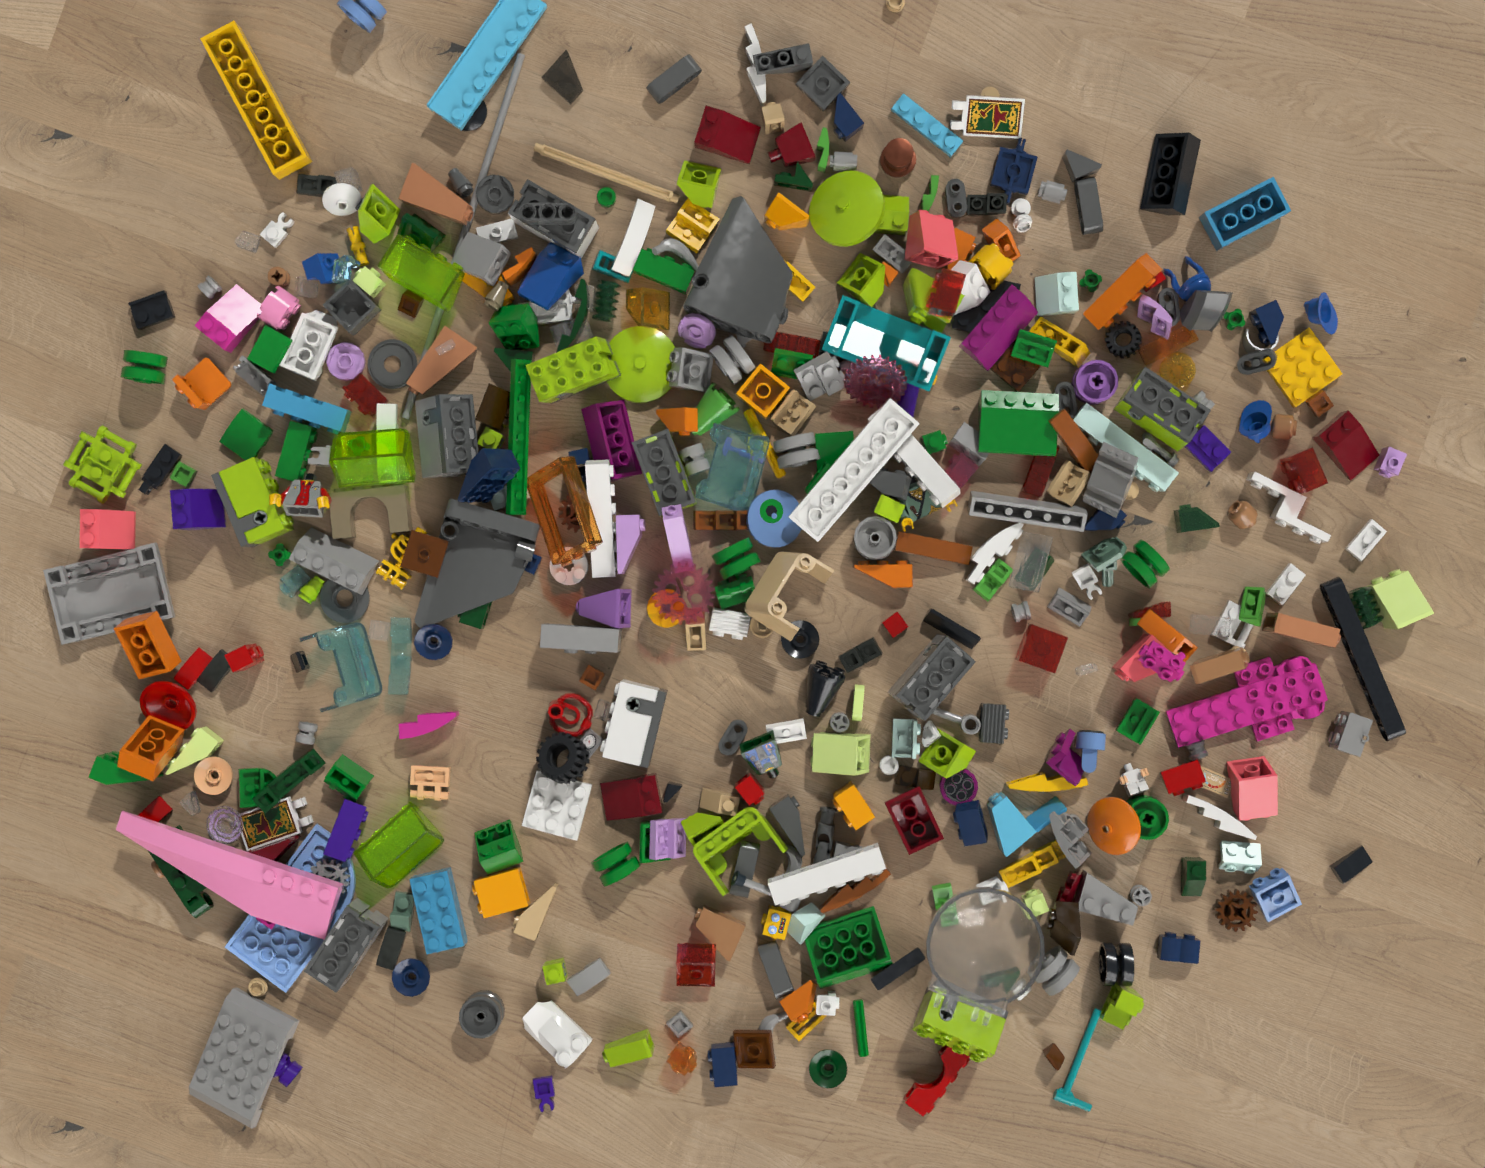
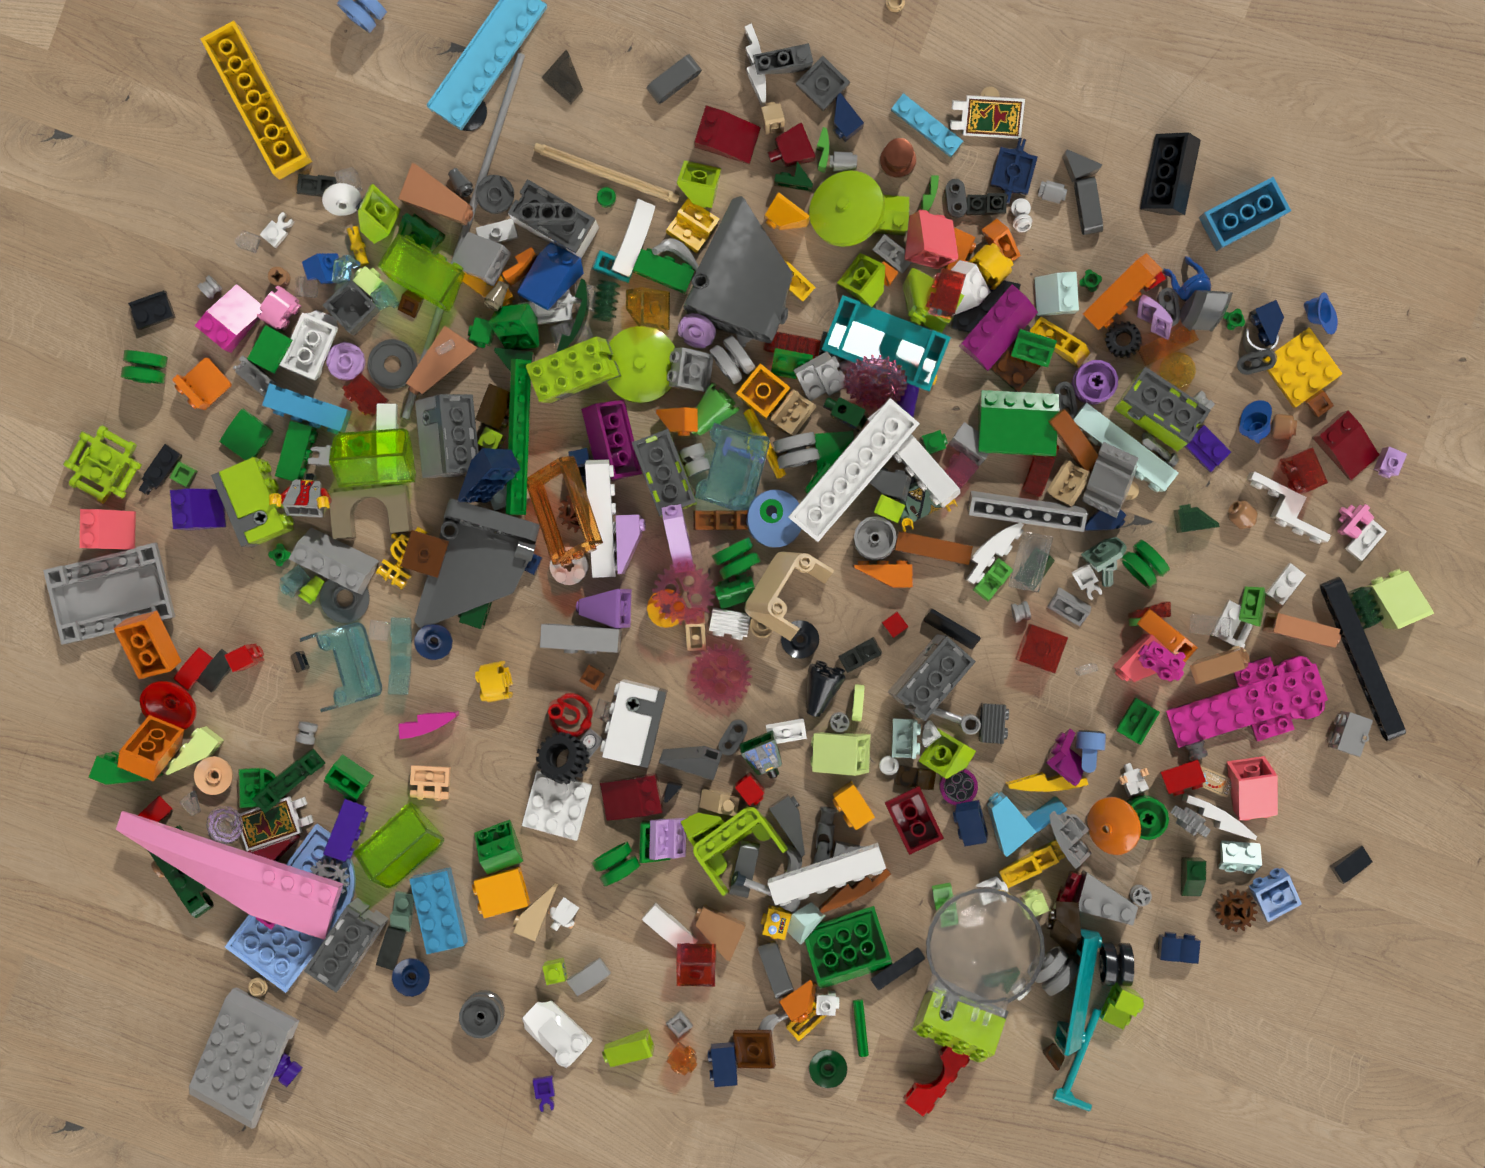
(384, 297): none -> clear light blue bracket
(481, 333): none -> green brick
(494, 681): none -> yellow brick
(563, 914): none -> white piece
(668, 926): none -> white slope
(695, 760): none -> dark grey slope
(707, 686): none -> clear pink gear
(854, 417): none -> dark green torso
(1072, 1034): none -> teal slope
(1190, 821): none -> light grey gear
(1349, 526): none -> bright pink hips

